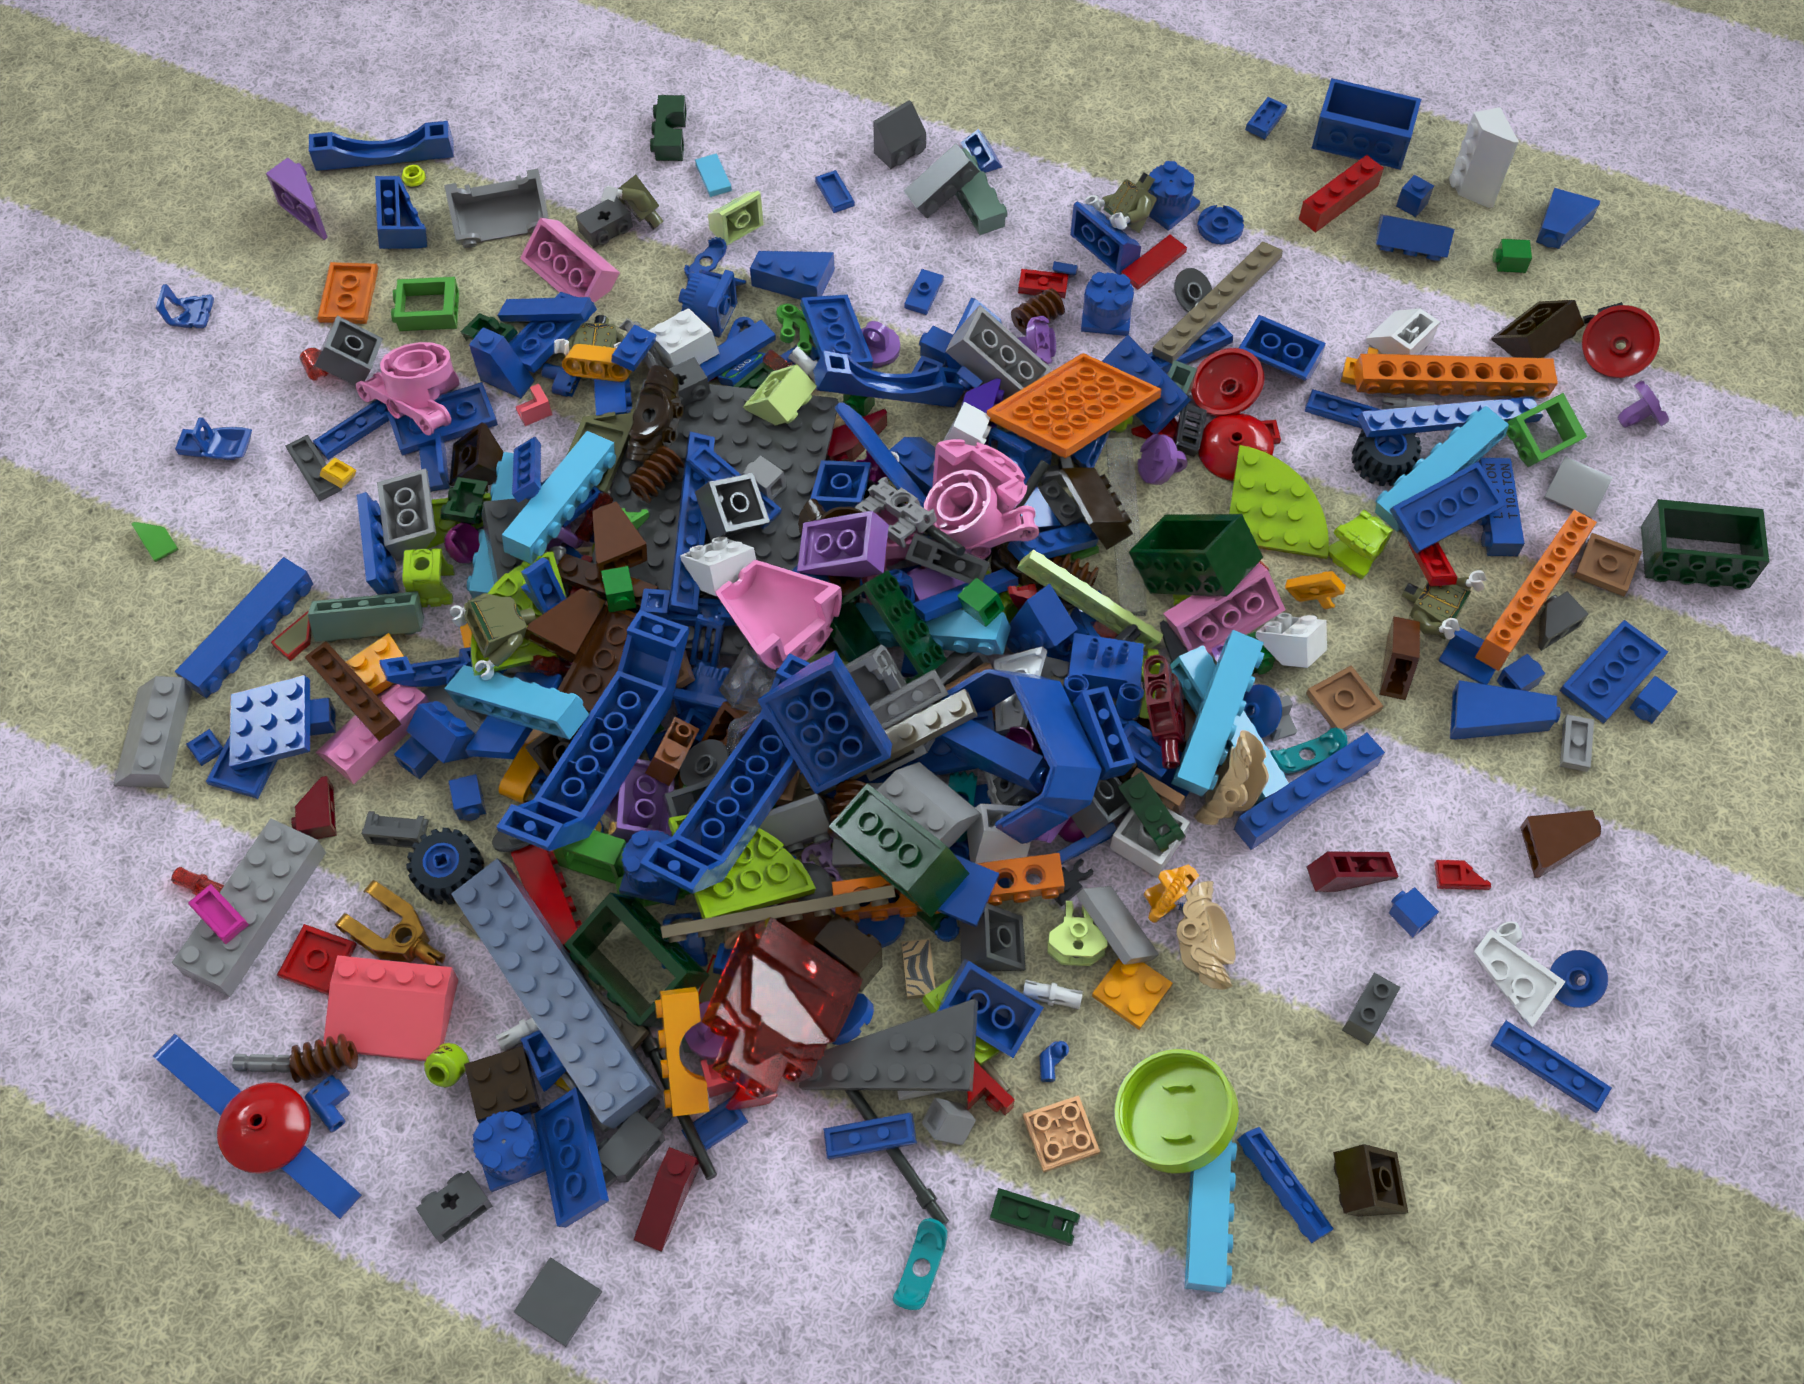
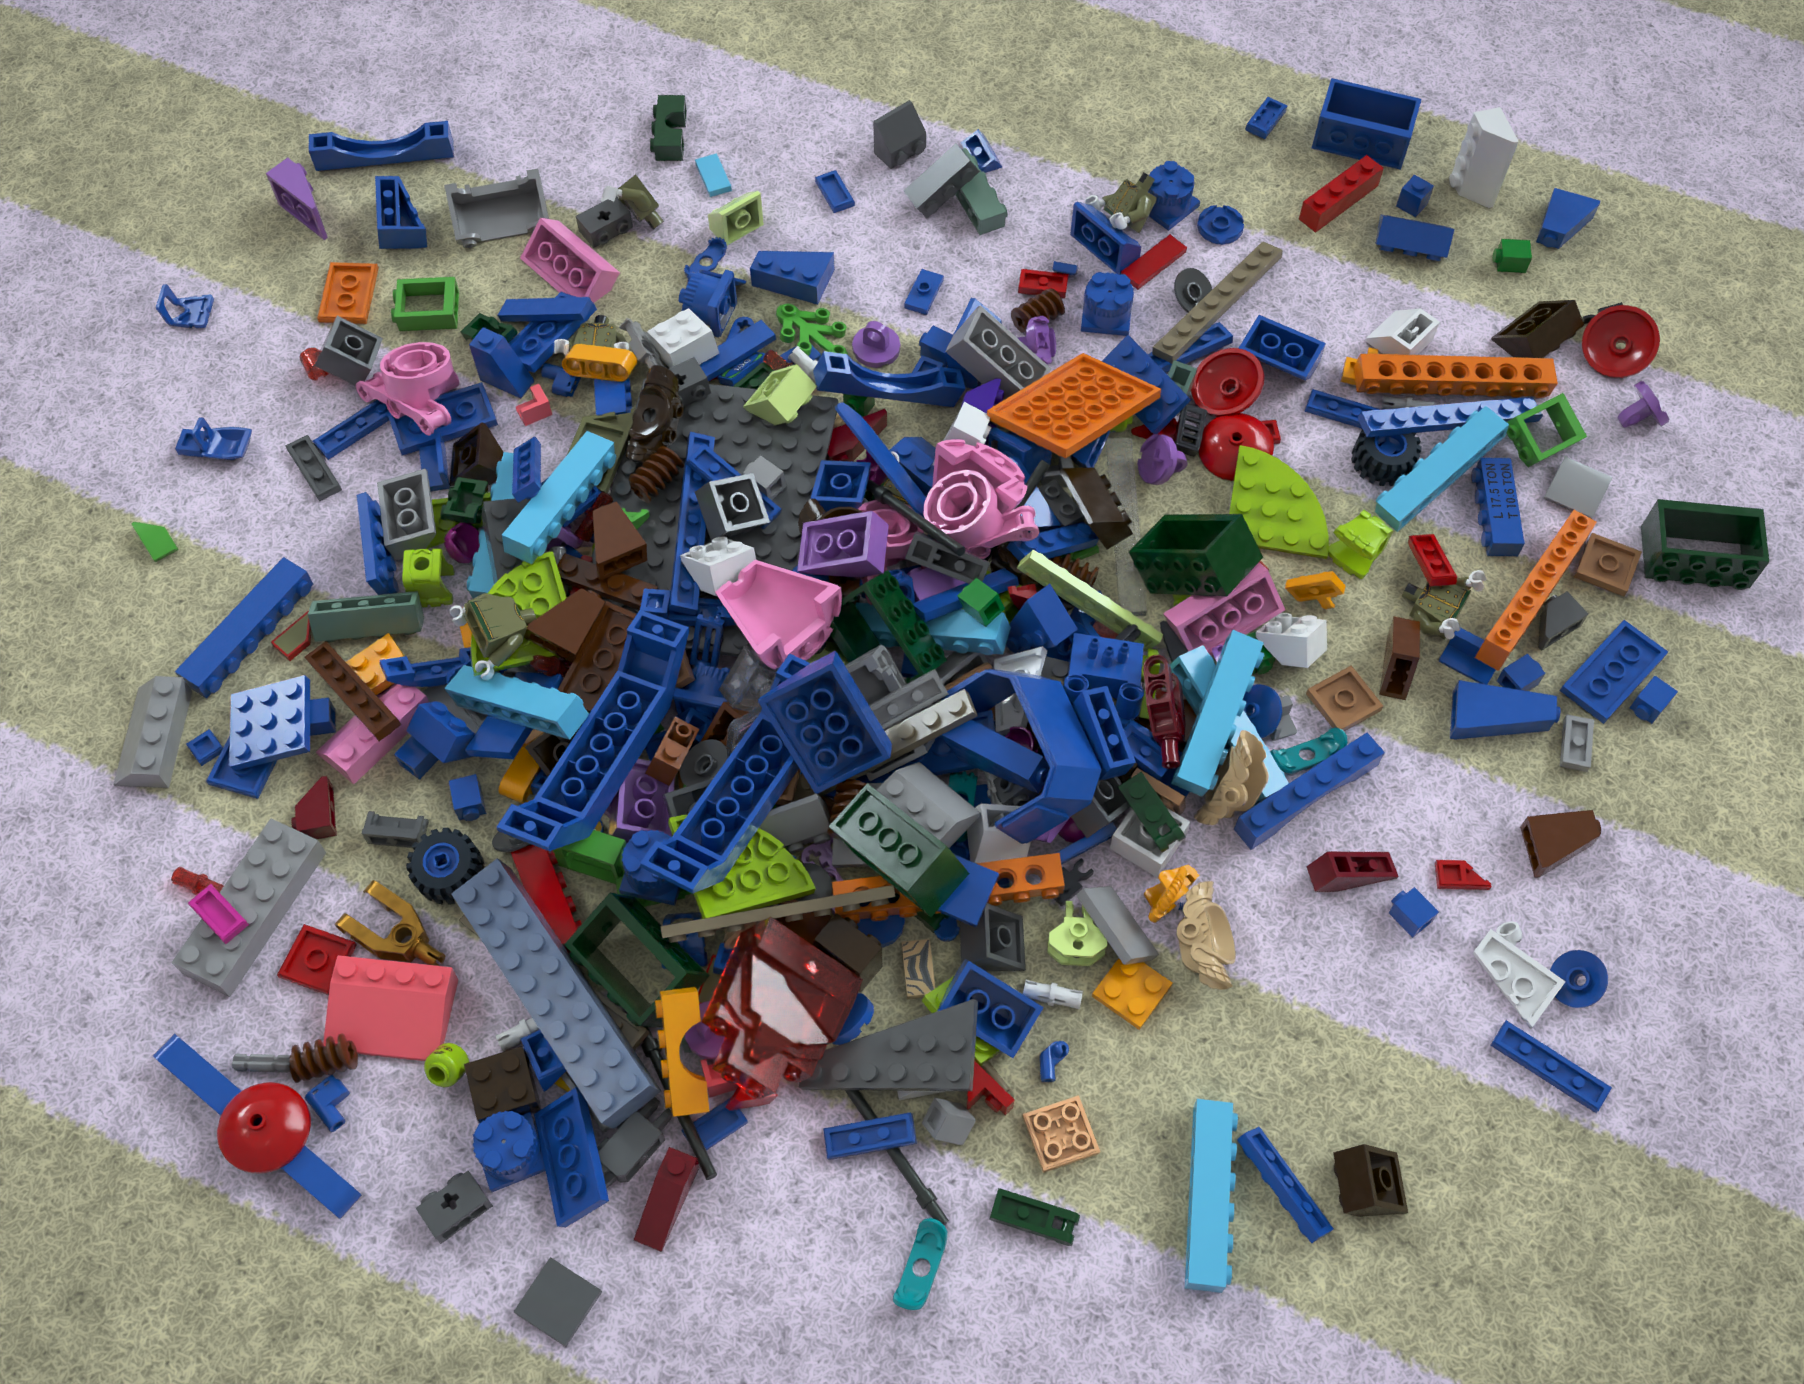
(337, 472): yellow tile -> none
(413, 175): neon yellow plate -> none
(542, 585): blue slope -> none
(618, 589): green brick -> none
(633, 348): blue plate -> none
(836, 327): blue plate -> none
(908, 516): light grey piece -> none
(968, 379): blue plate -> none
(1176, 1111): lime piece -> none
(1371, 1008): dark grey brick -> none
(1447, 507): blue plate -> none

